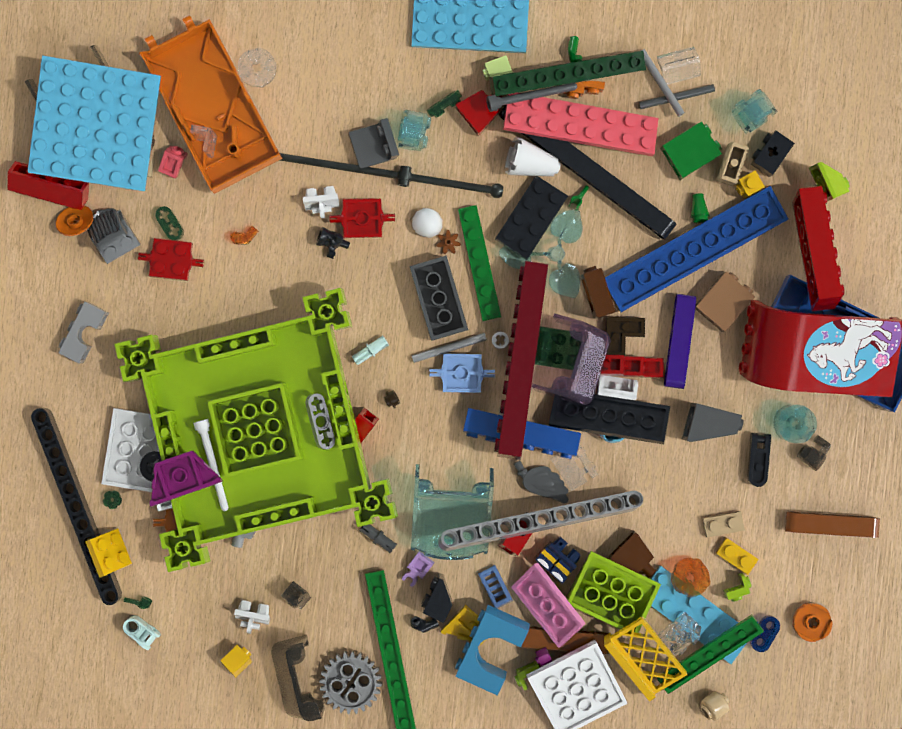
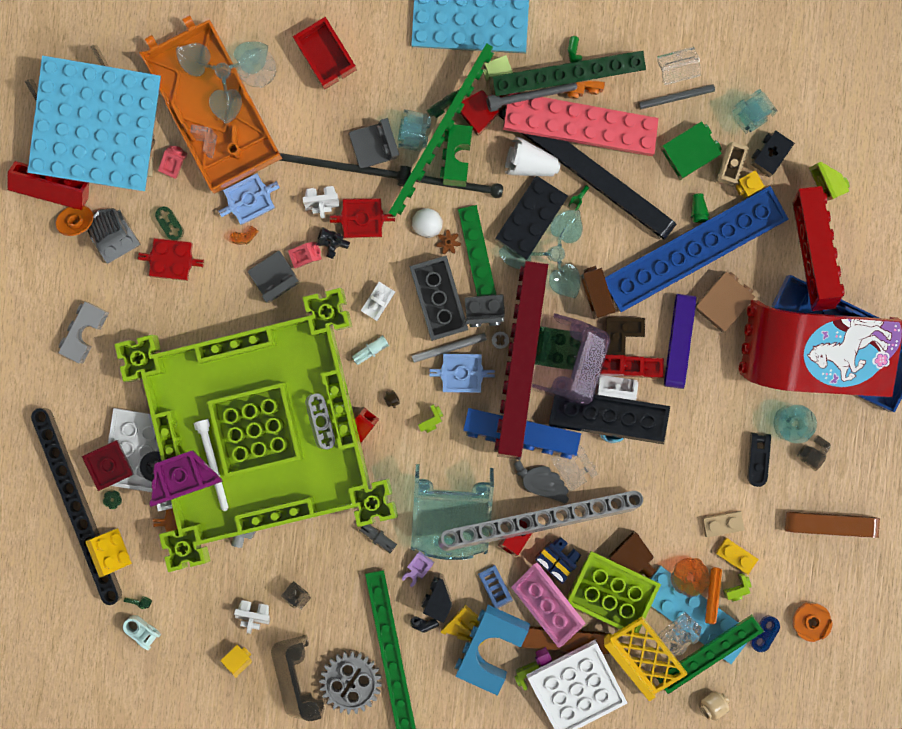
(108, 465): none -> dark red plate
(223, 103): none -> clear light blue plant
(249, 199): none -> light blue plate
(273, 277): none -> dark grey bracket
(305, 254): none -> coral bracket
(324, 53): none -> red piece
(378, 301): none -> white hips
(430, 424): none -> lime bracket
(446, 124): none -> green plate
(455, 171): none -> green arch
(485, 310): none -> dark grey bracket
(662, 84): light grey bar -> none
(709, 423): dark grey slope -> none
(713, 595): none -> orange axle

